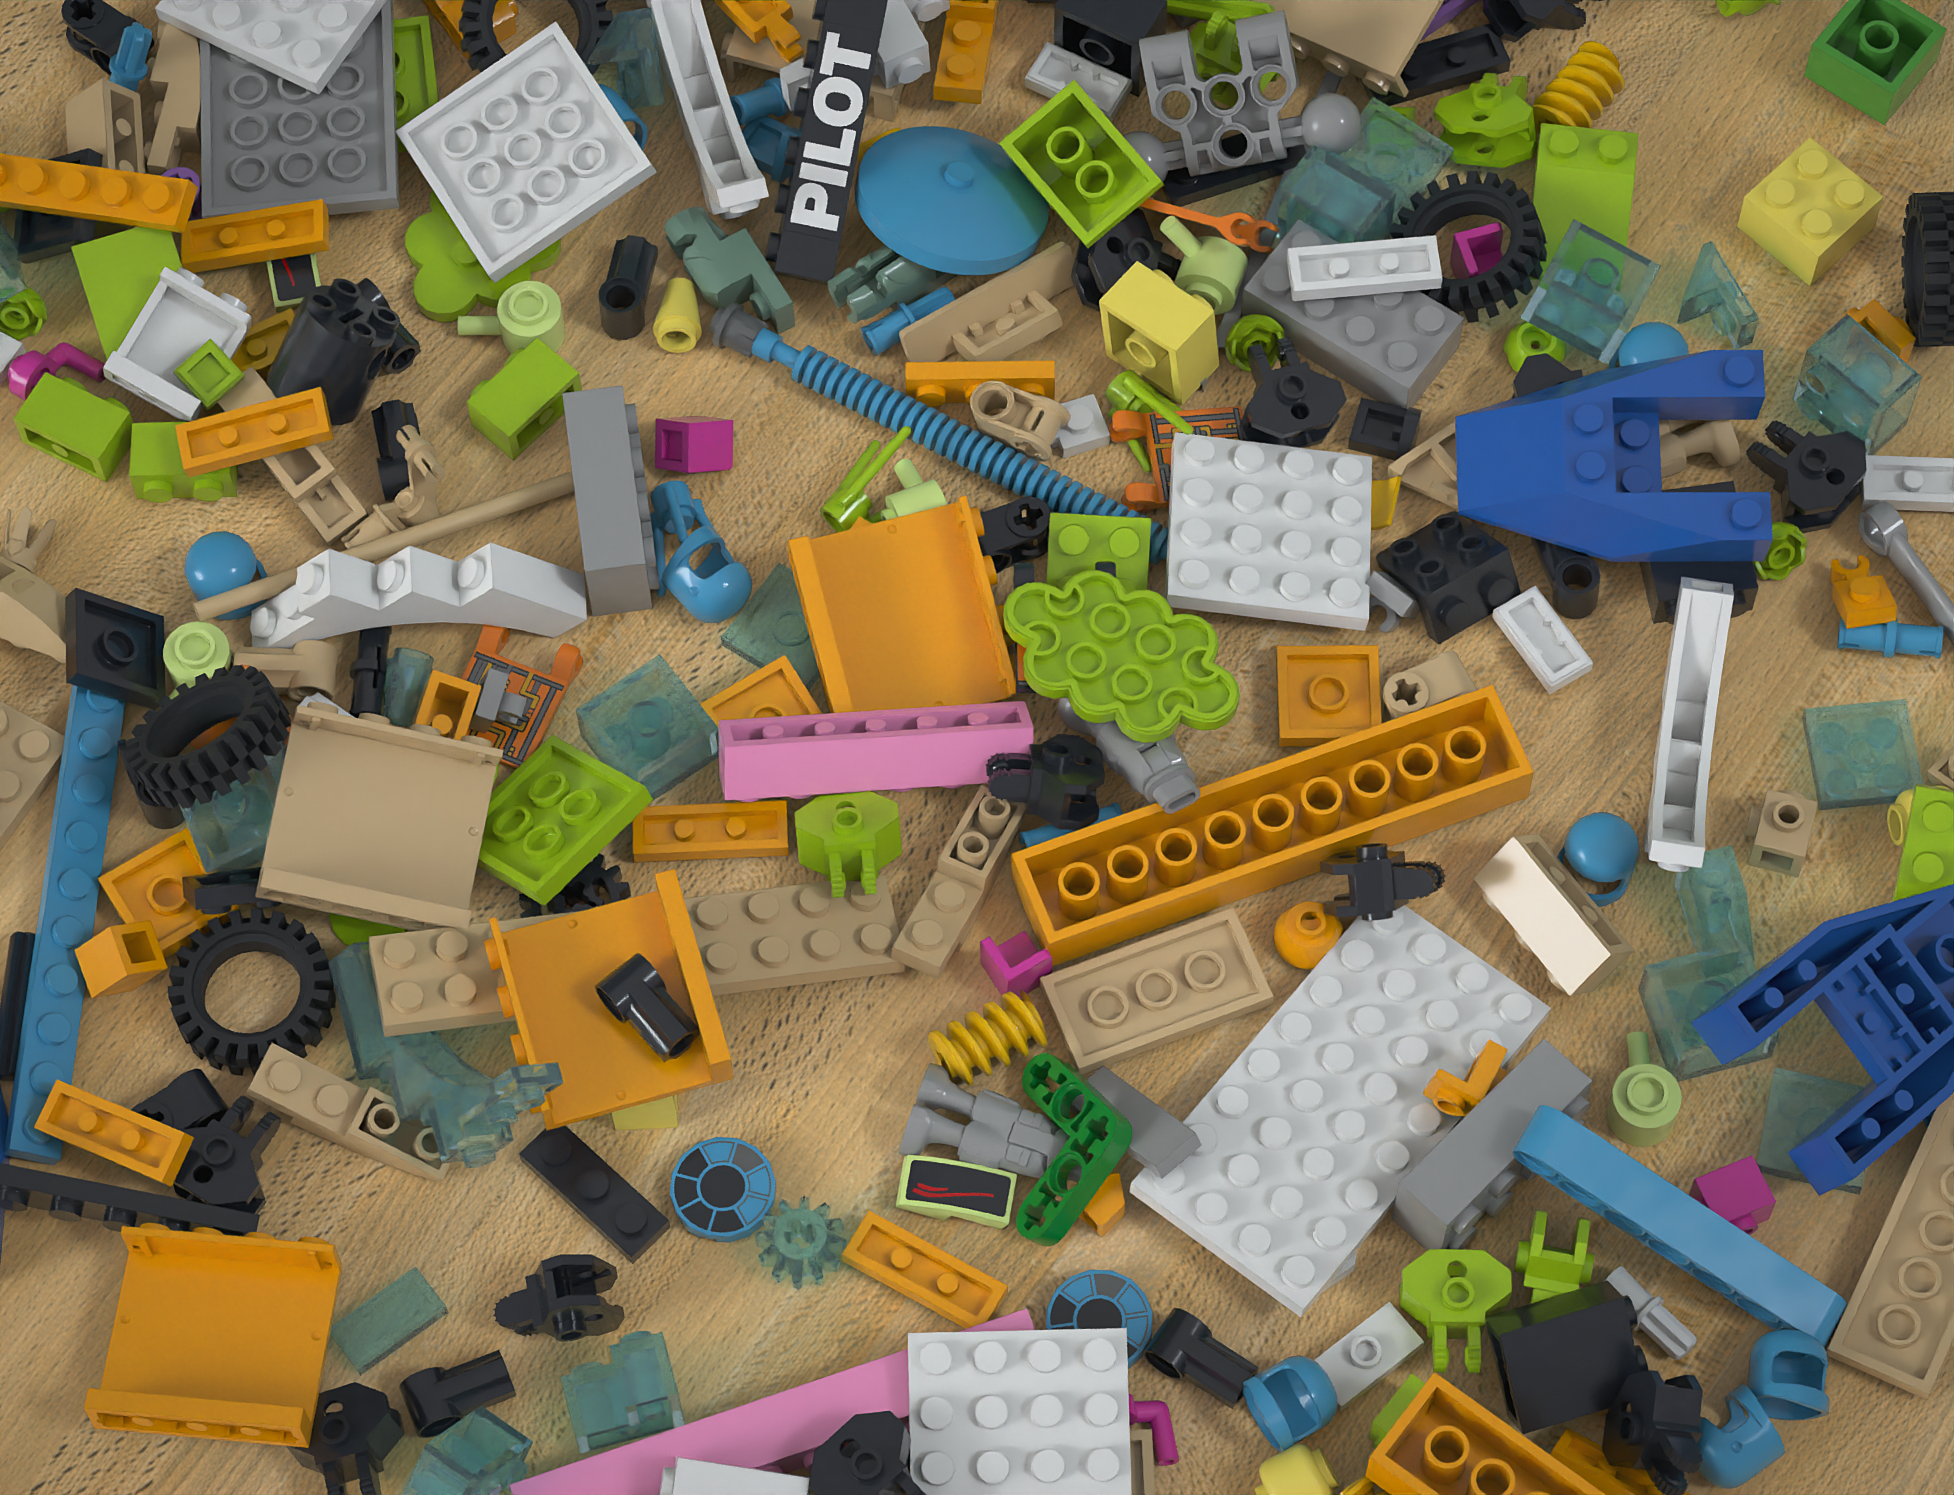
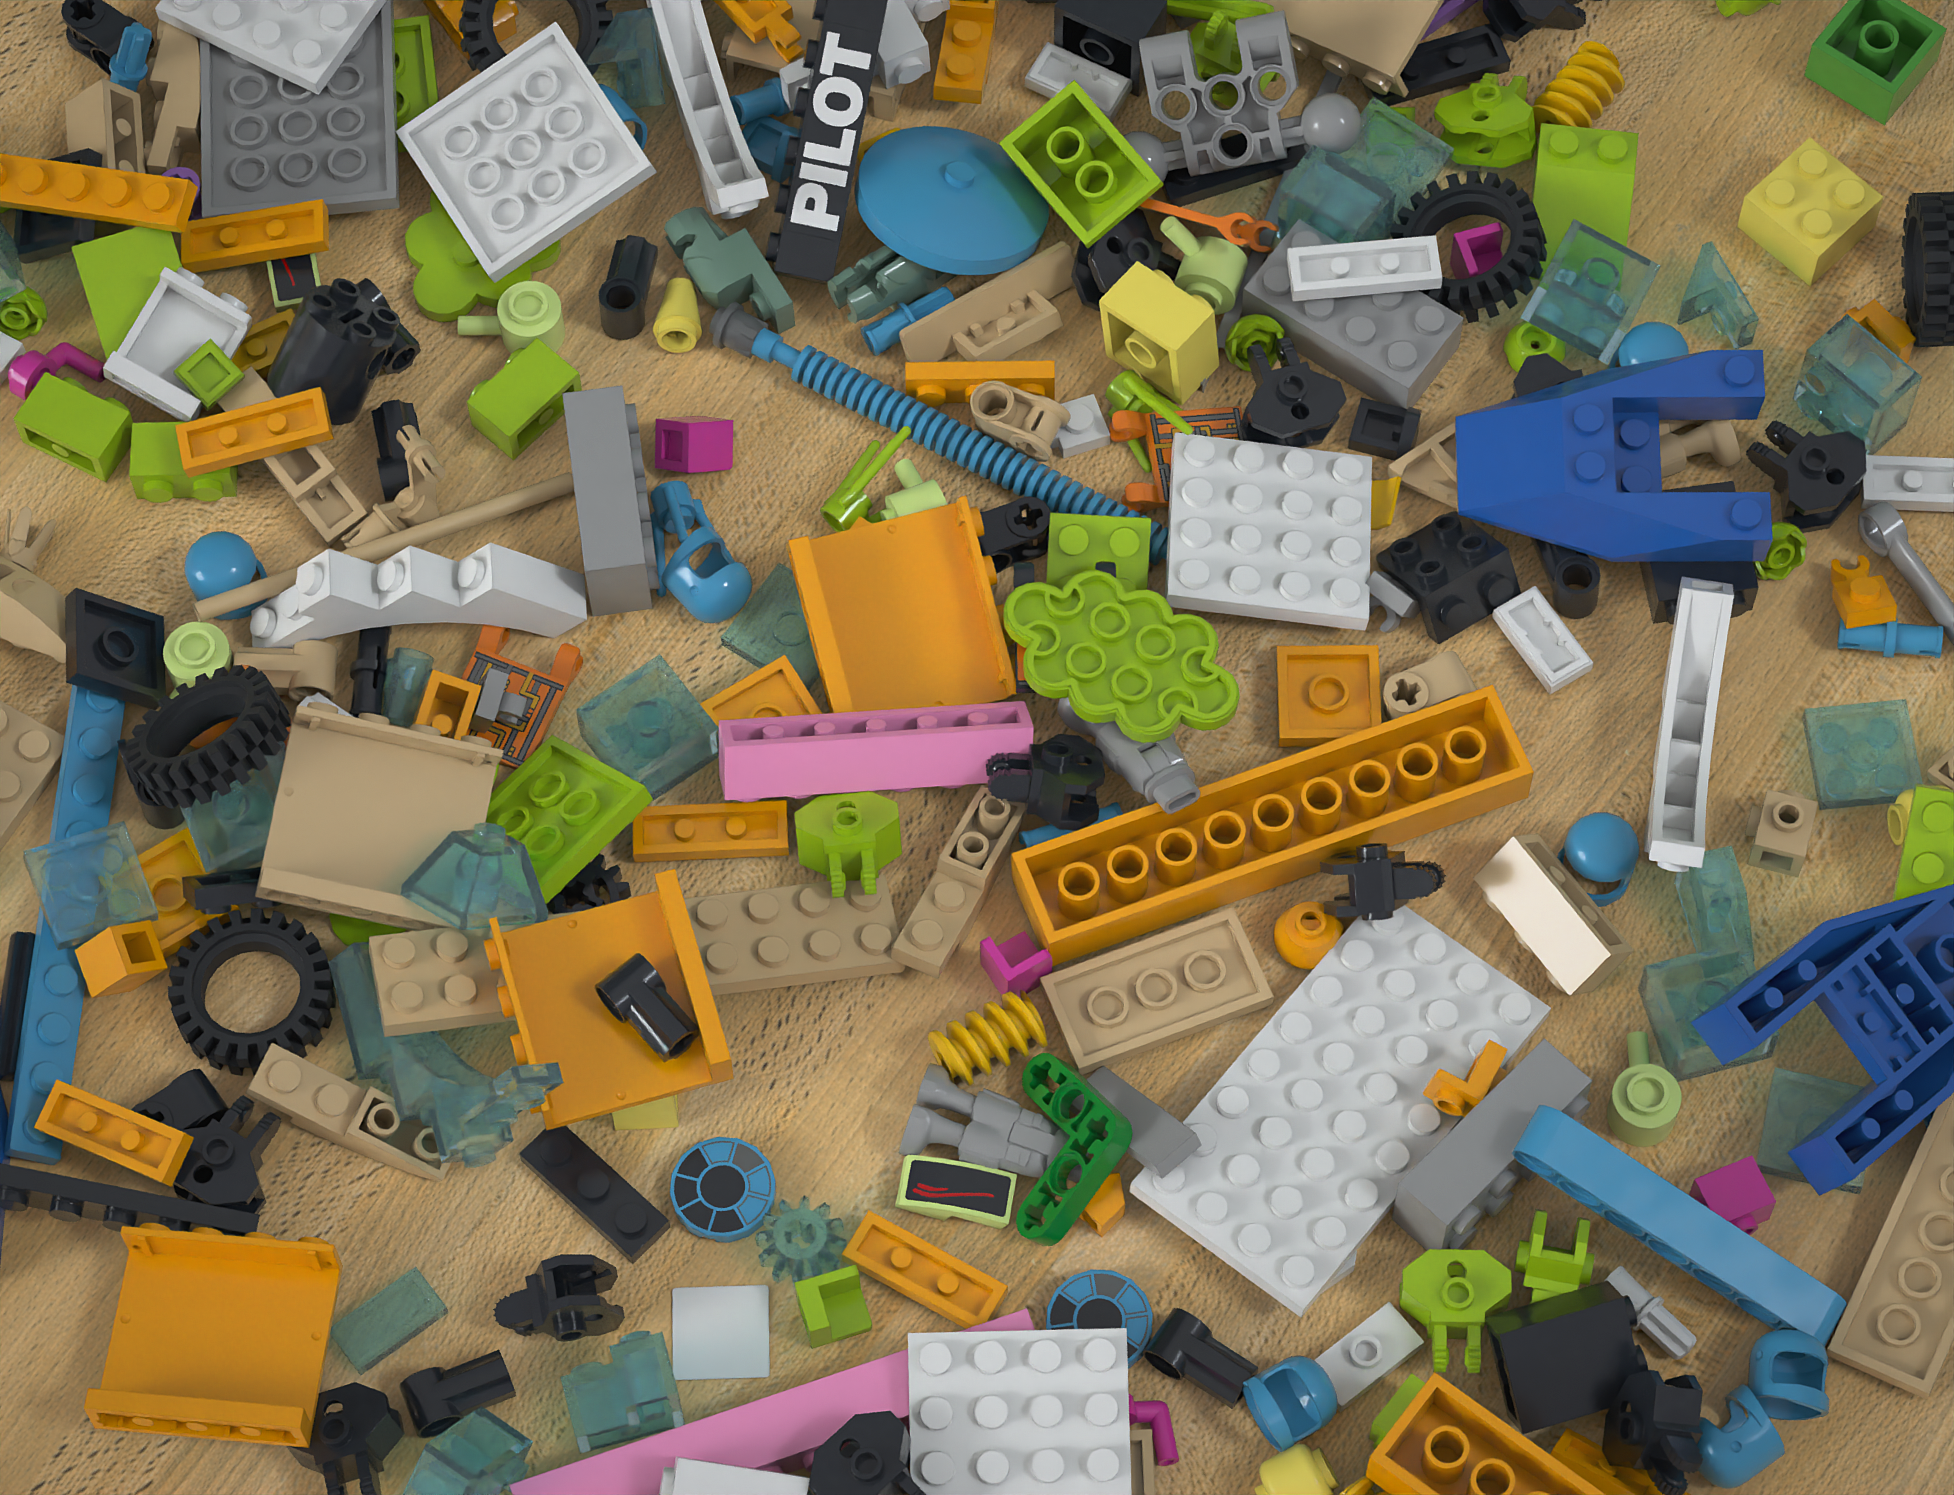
(89, 884): none -> clear light blue plate
(478, 878): none -> clear light blue slope
(720, 1332): none -> white sticker
(833, 1306): none -> lime panel

